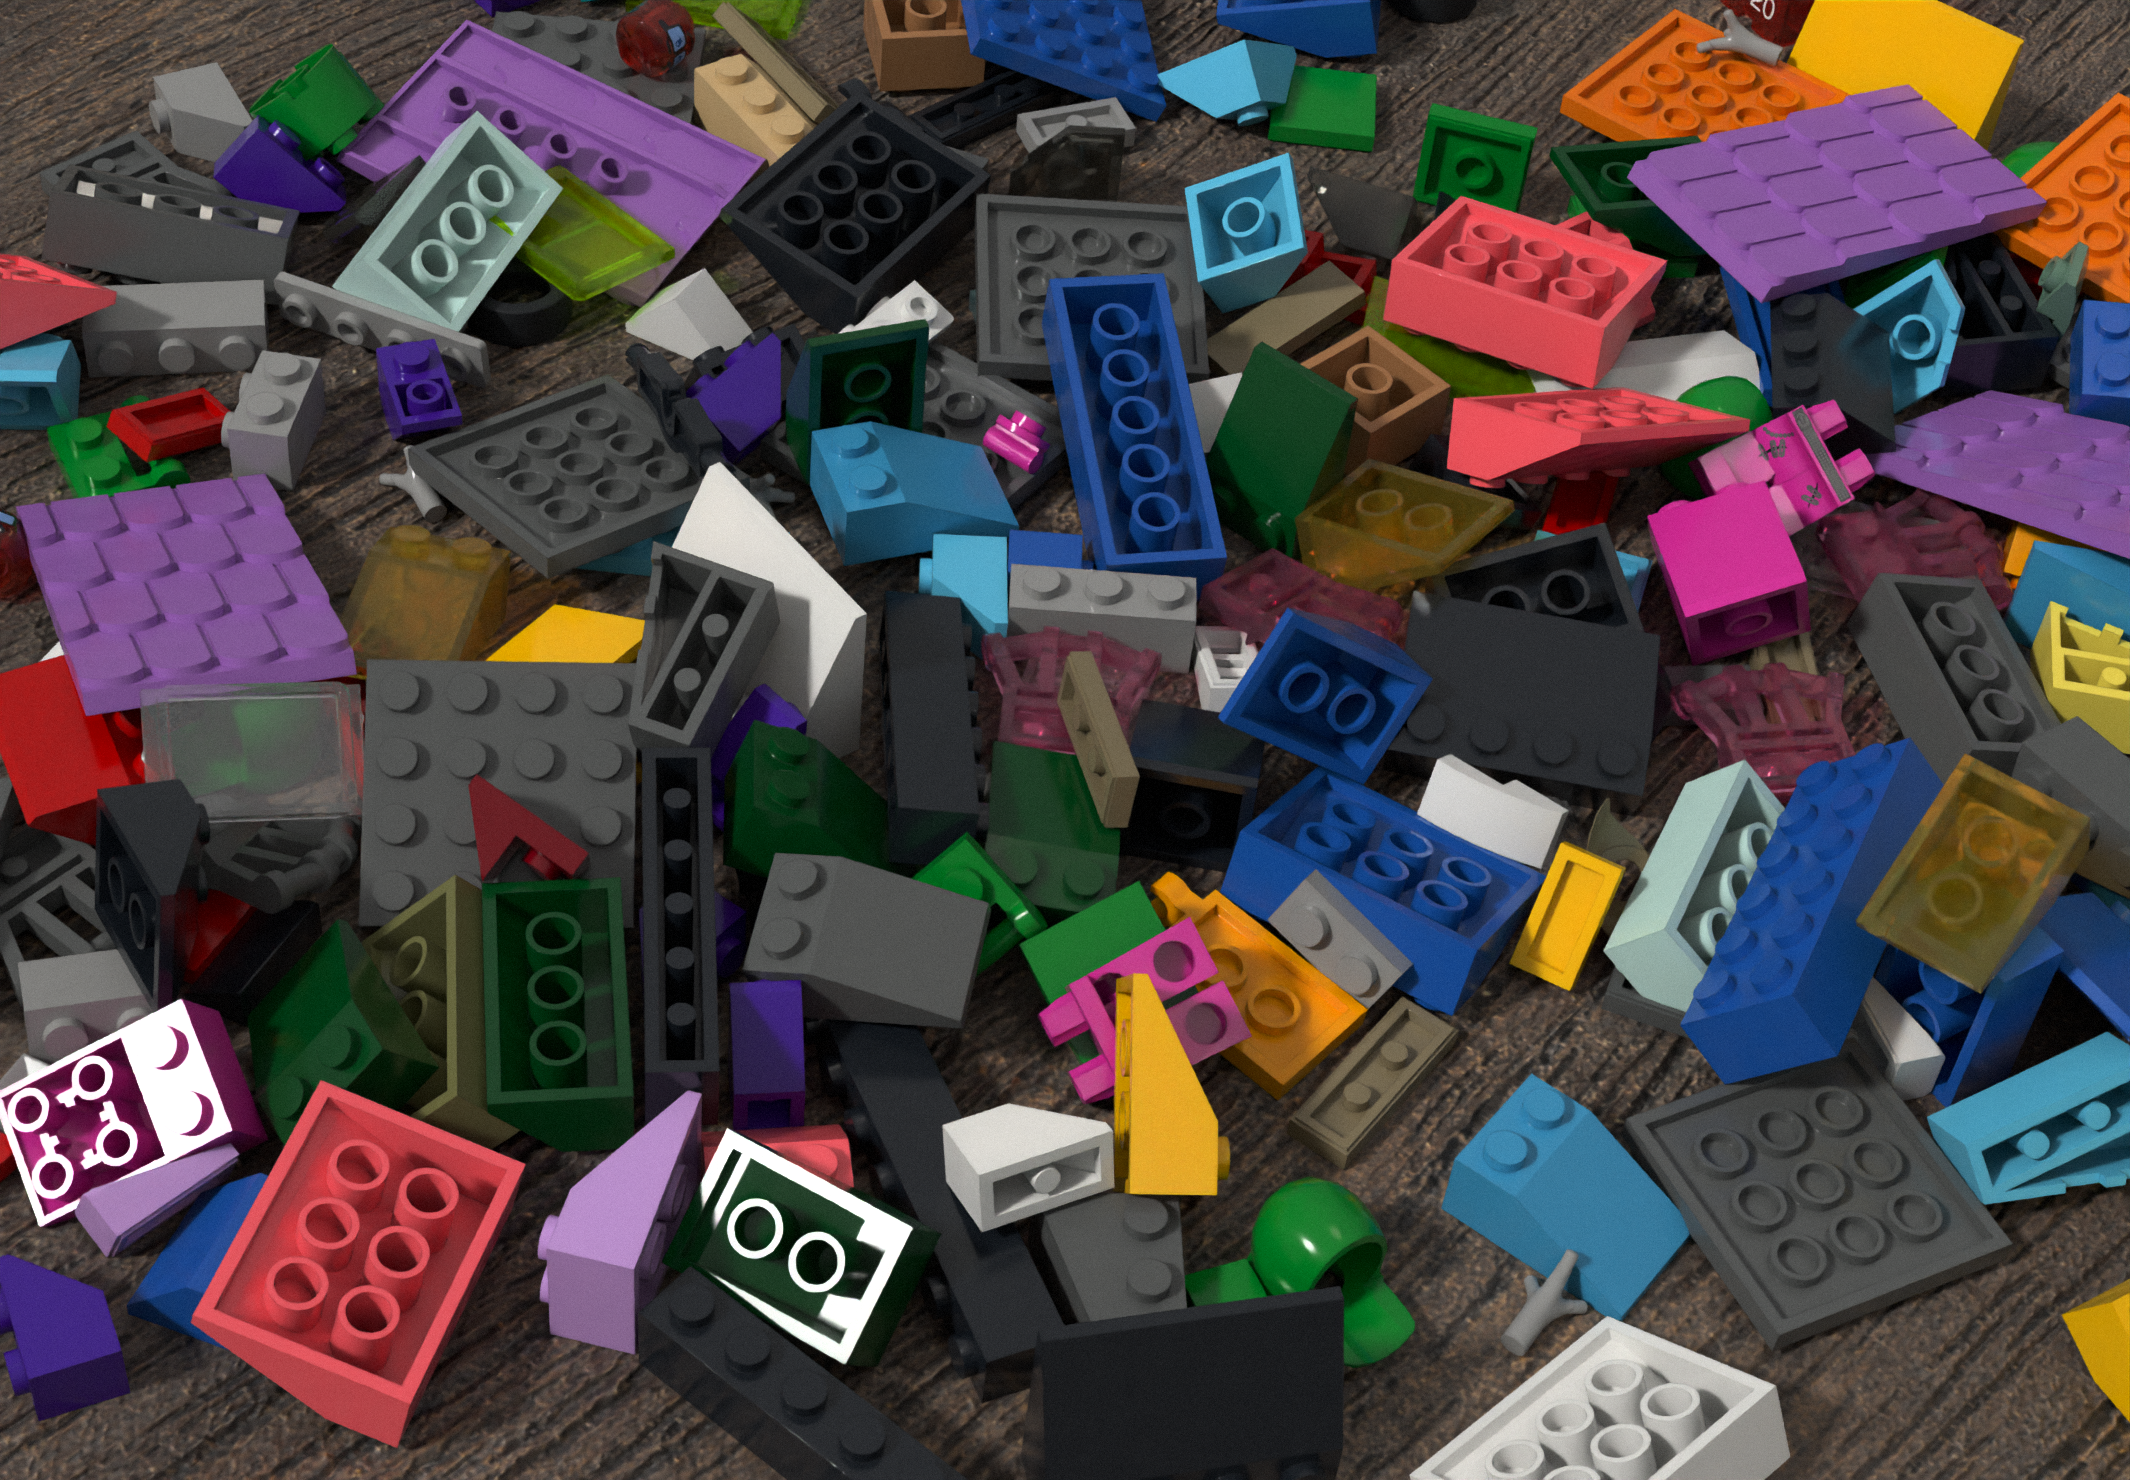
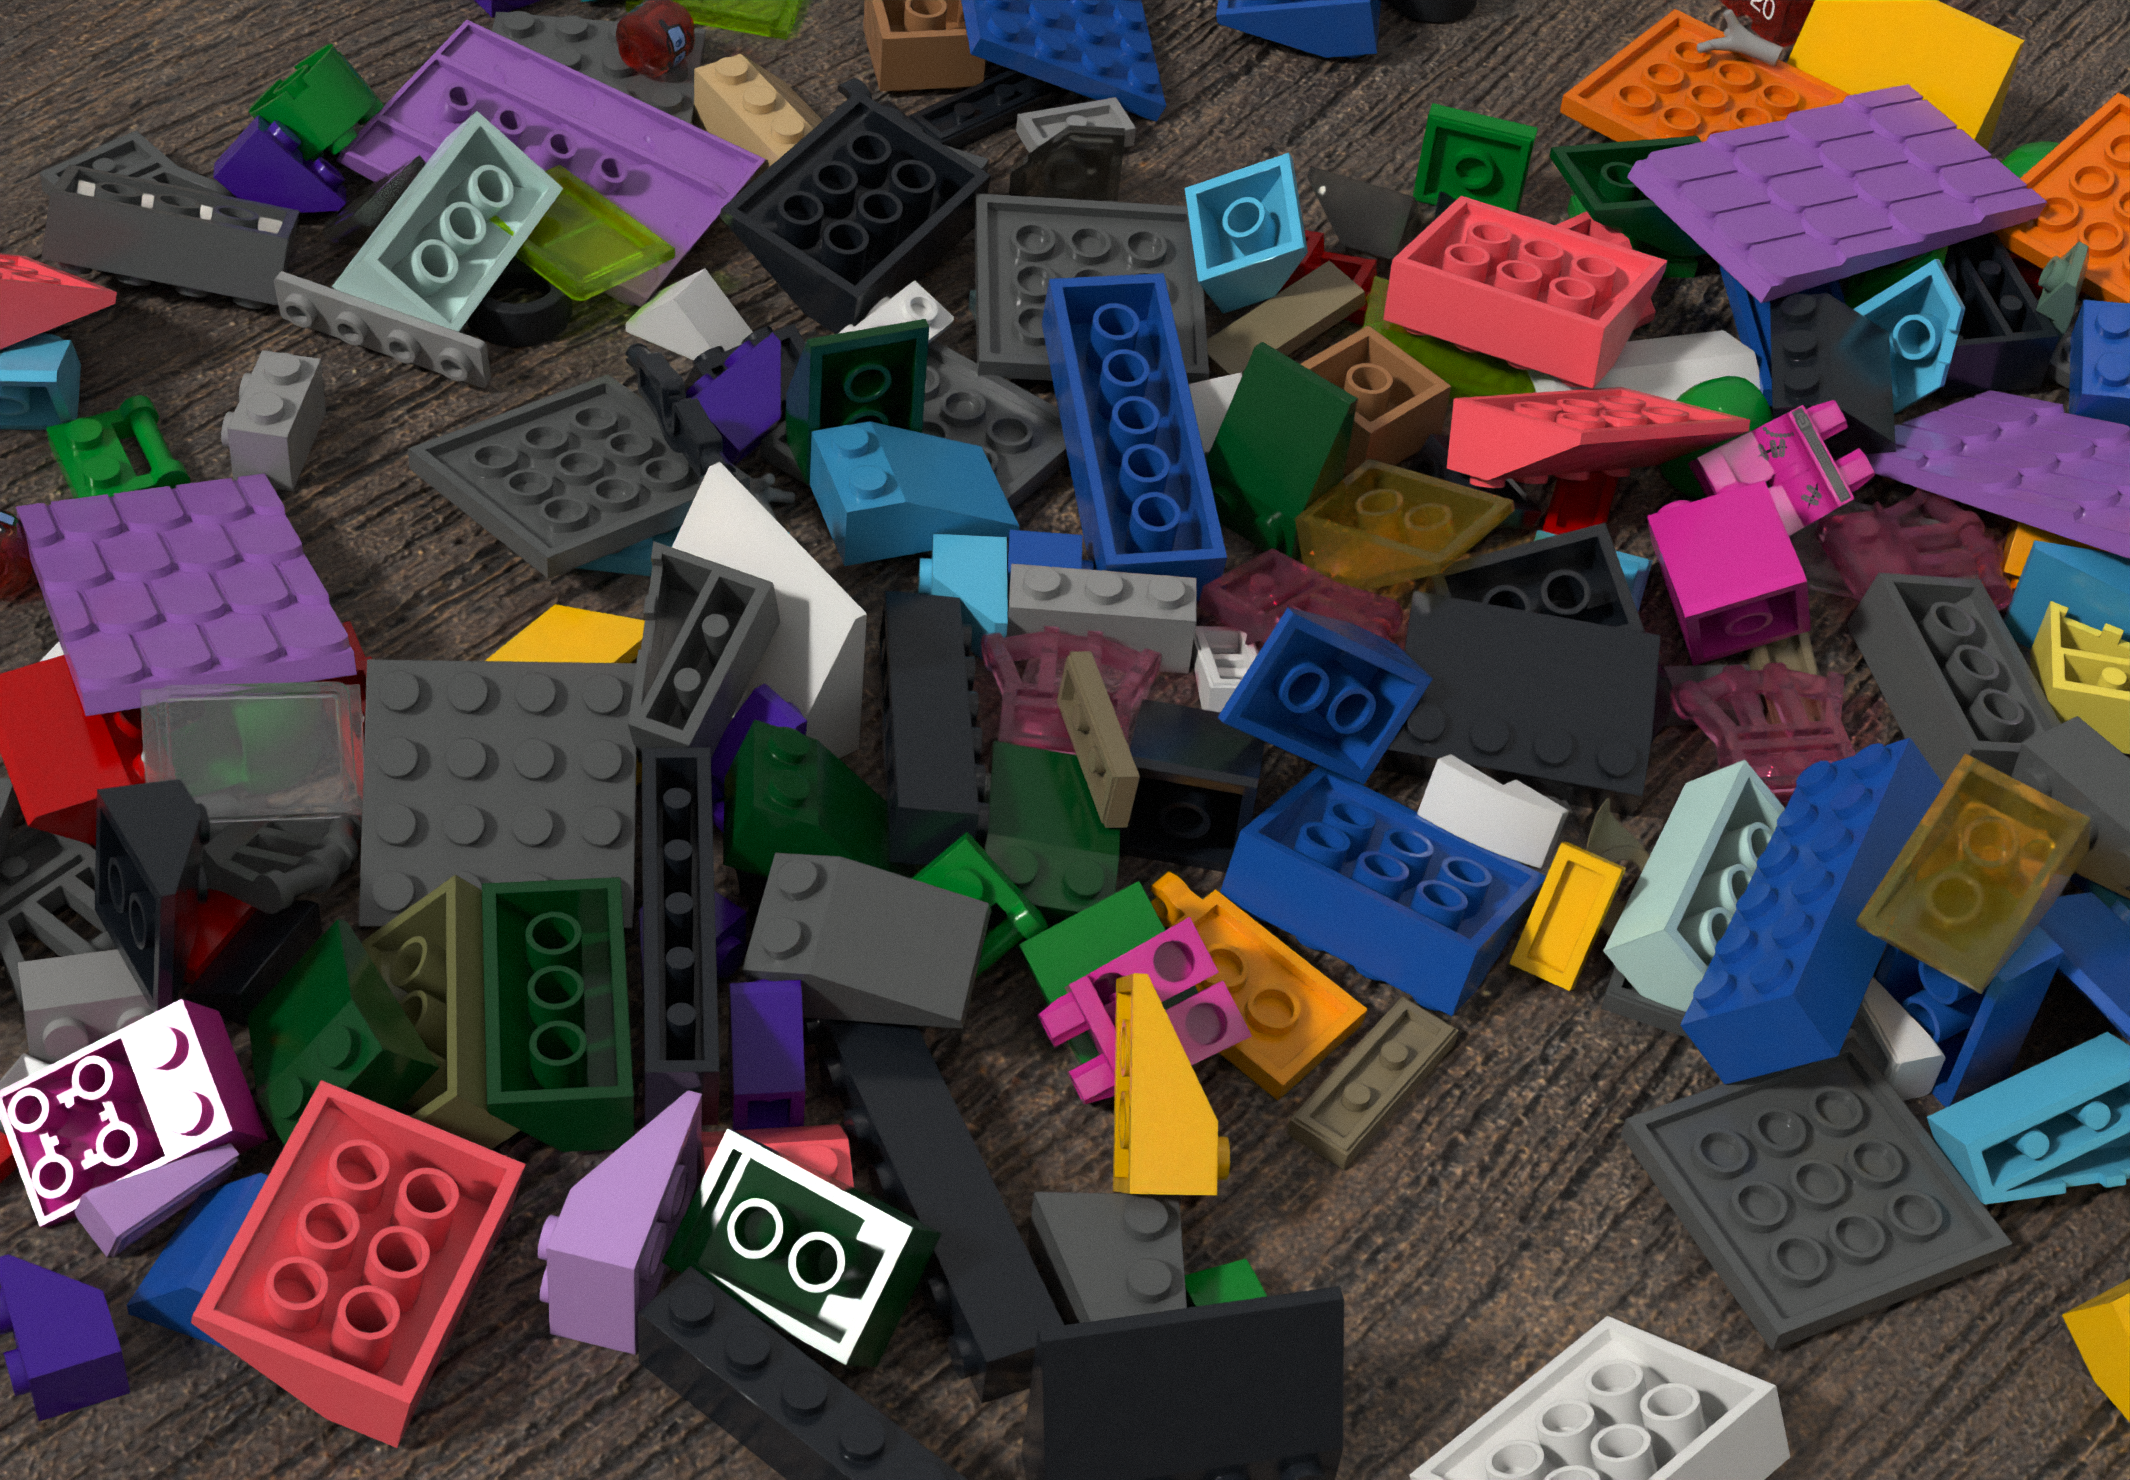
(169, 424): red tile -> none
(178, 329): light grey brick -> none
(198, 111): light grey slope -> none
(416, 390): dark purple slope -> none
(424, 495): light grey bar -> none
(426, 598): clear yellow slope -> none
(505, 826): dark red slope -> none
(776, 62): dark tan tile -> none
(1018, 441): dark pink plate -> none
(1025, 1162): white slope -> none
(1235, 80): medium azure slope -> none
(1325, 1226): green piece -> none
(1327, 110): green tile -> none
(1339, 940): light grey plate -> none
(1542, 1306): light grey bar -> none
(1557, 1181): dark azure slope -> none

